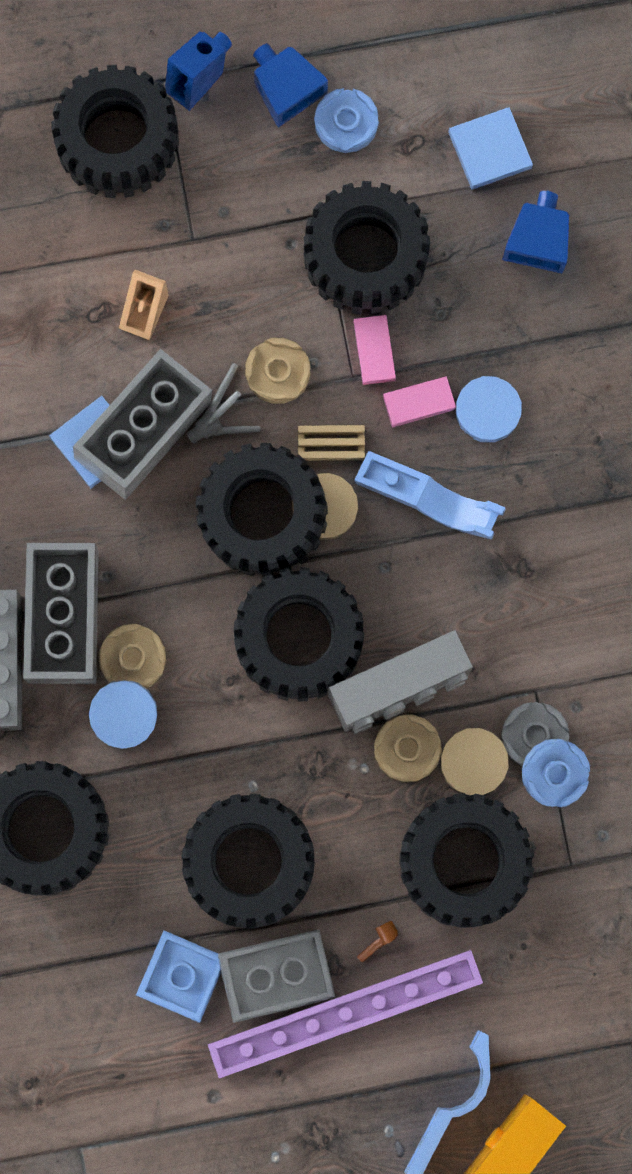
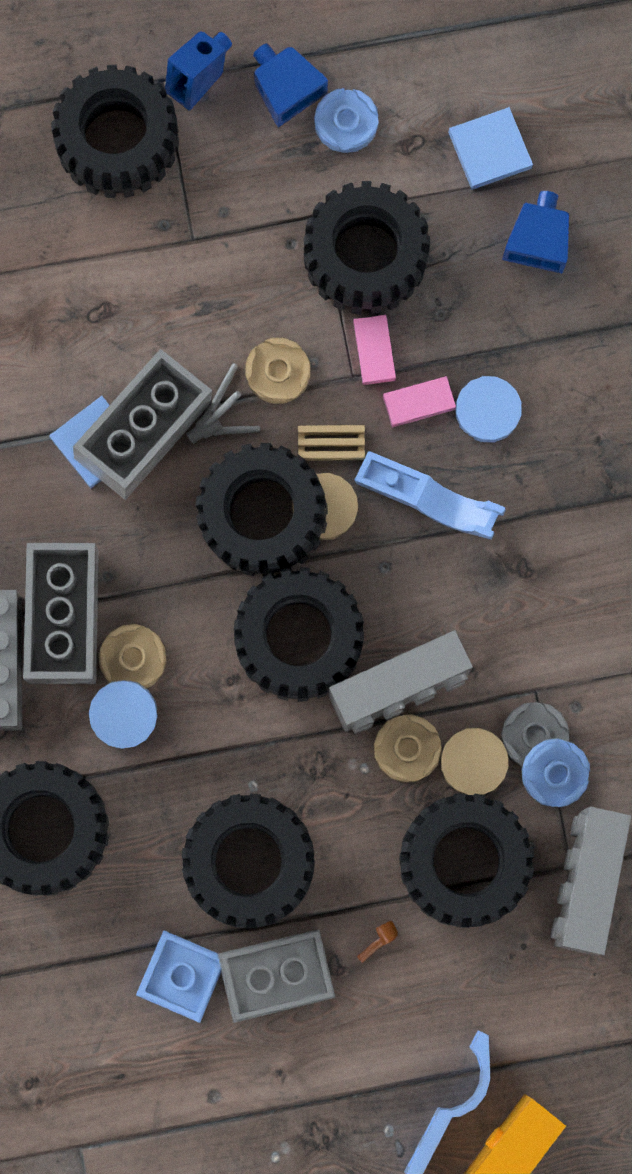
(143, 304): light nougat slope -> none
(344, 1014): lavender plate -> none
(591, 881): none -> light grey brick

